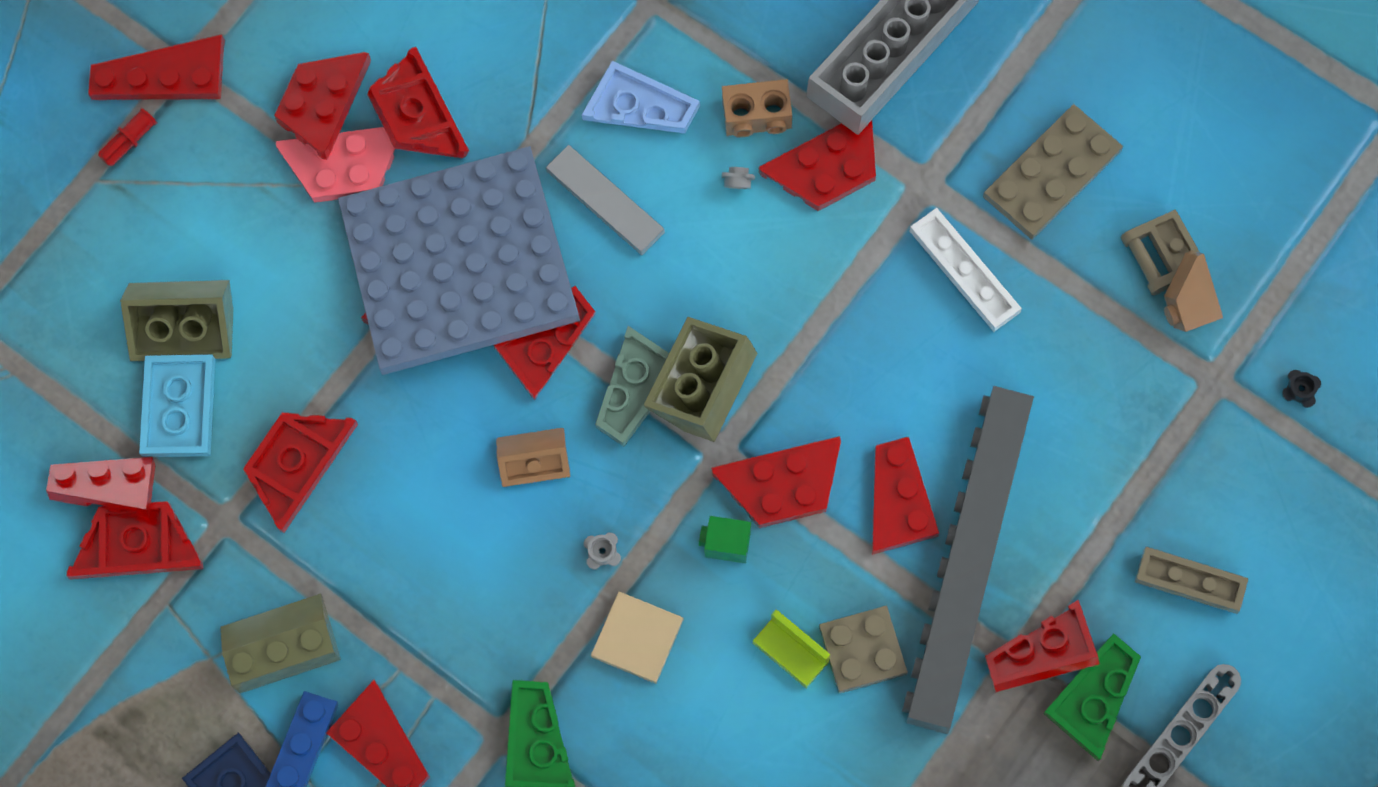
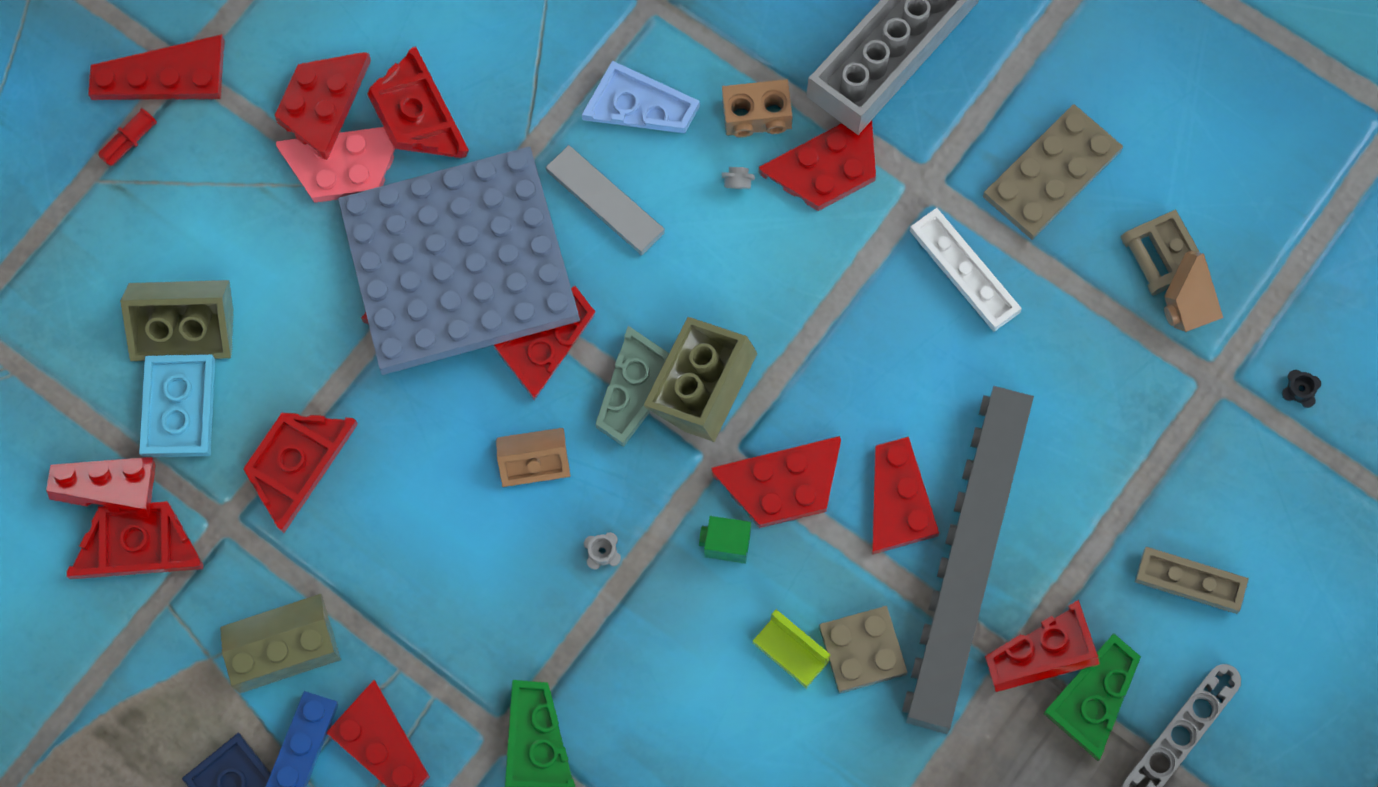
(637, 637): tan tile -> none

